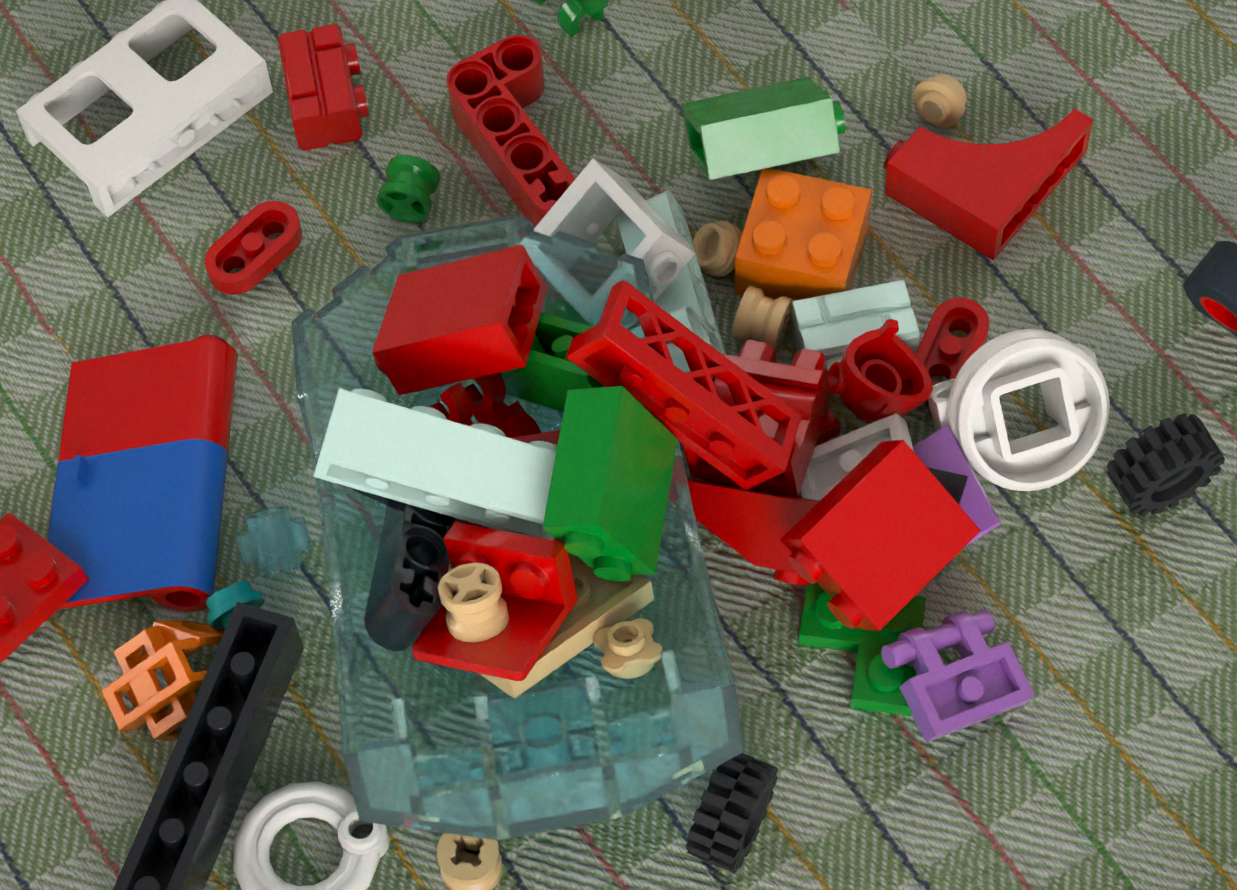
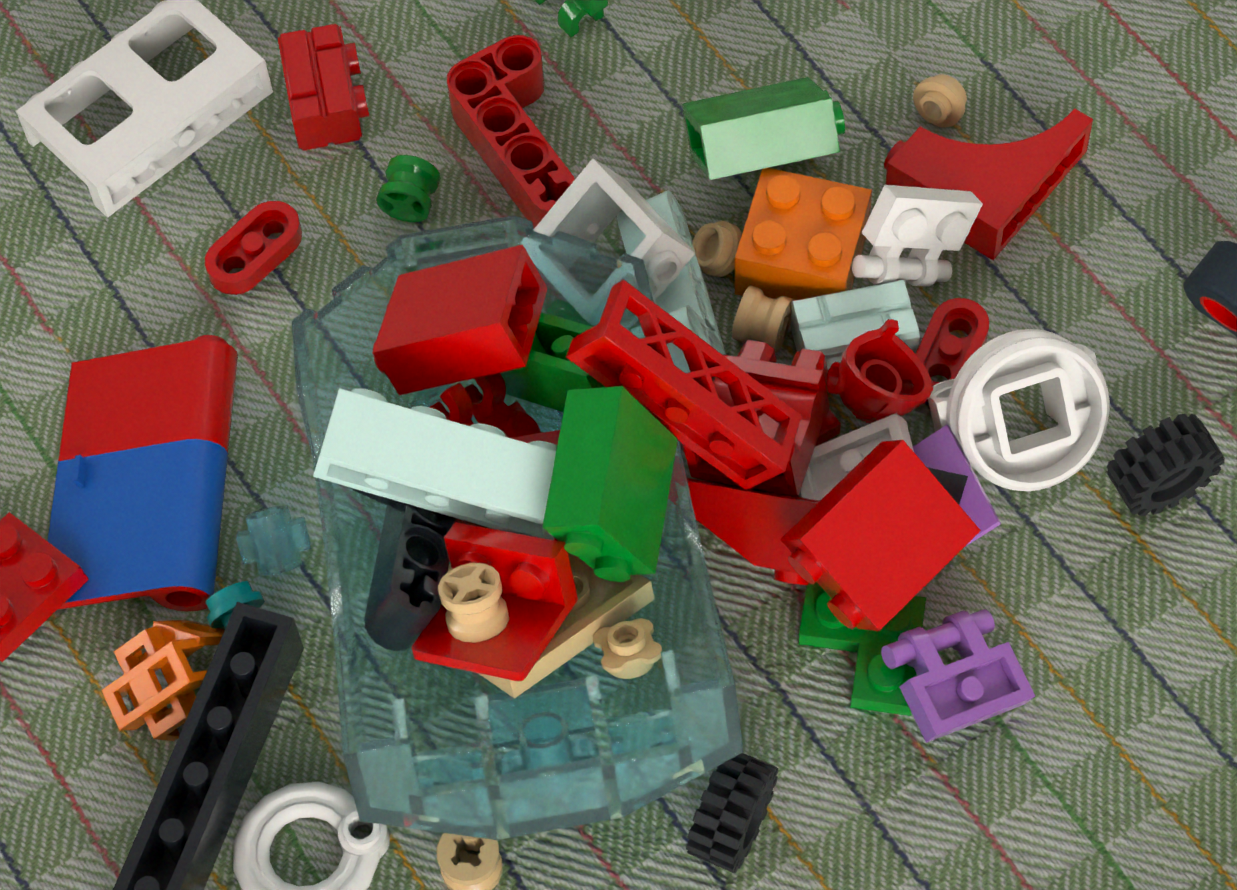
(918, 220): none -> white plate

